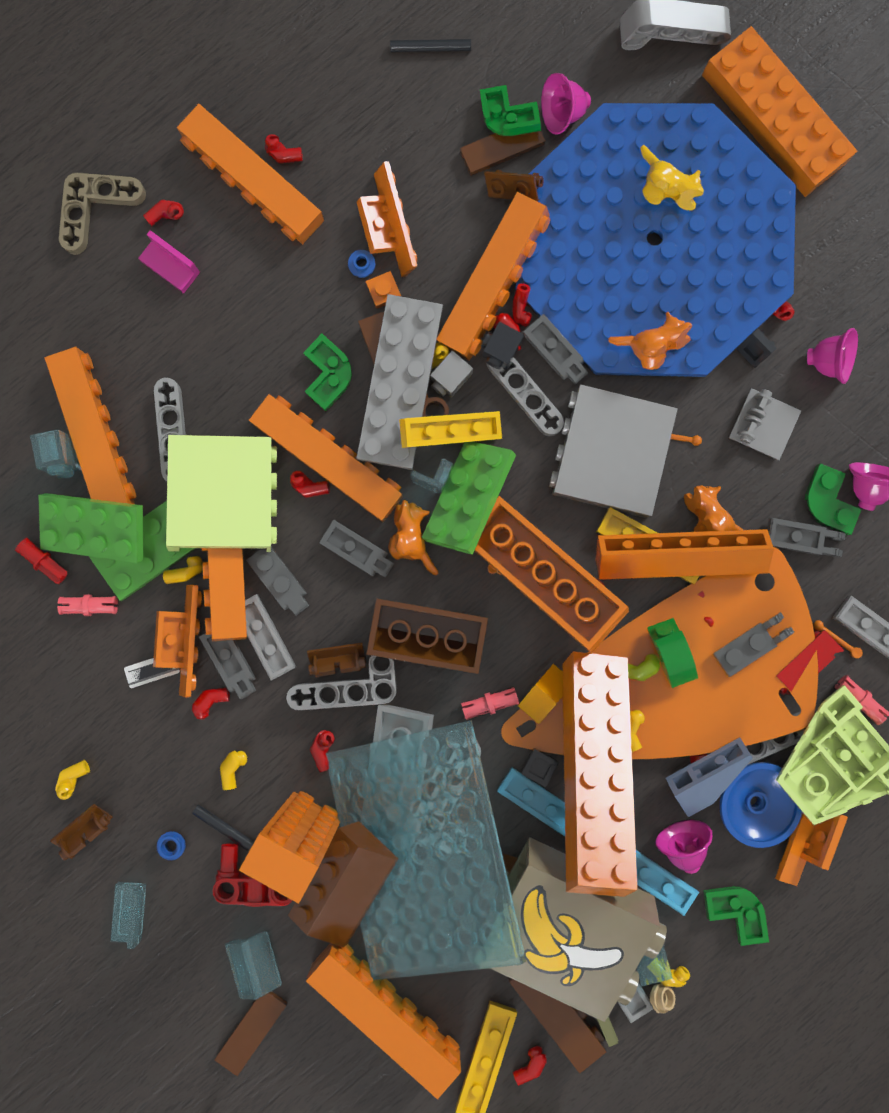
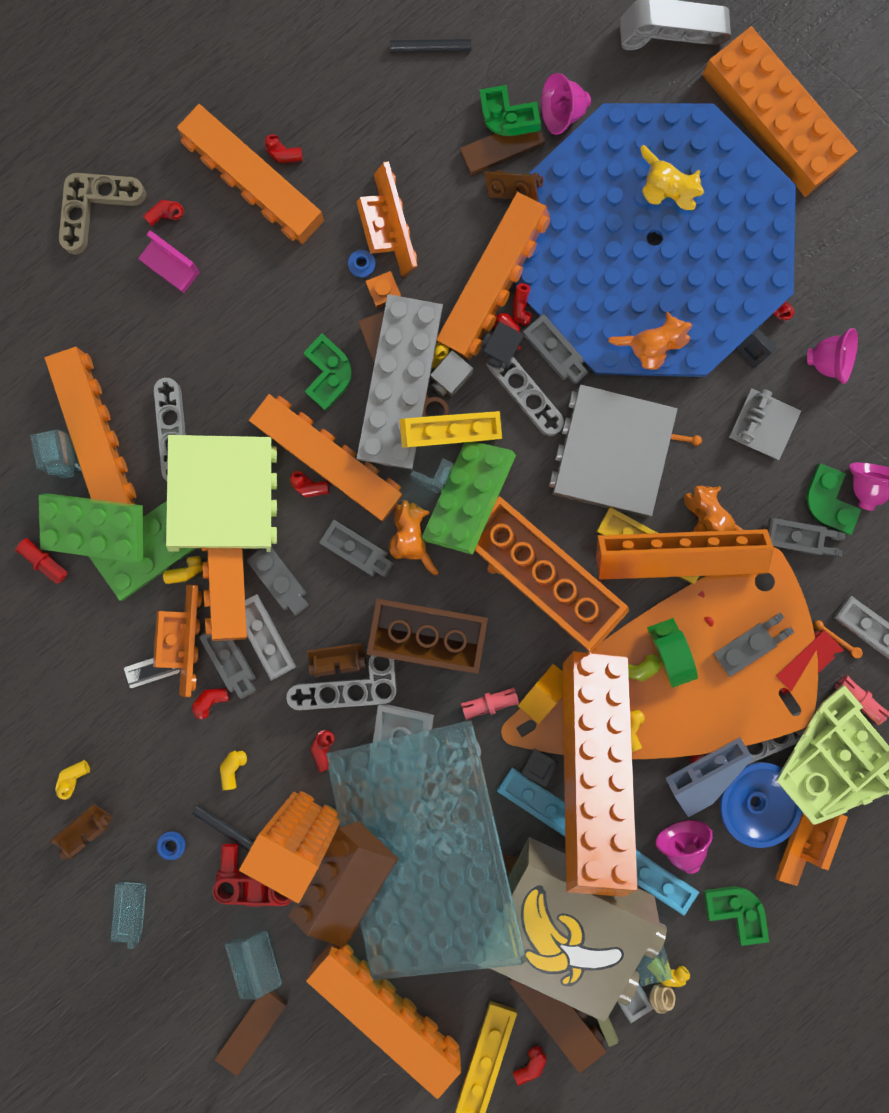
(87, 605): coral pin -> none

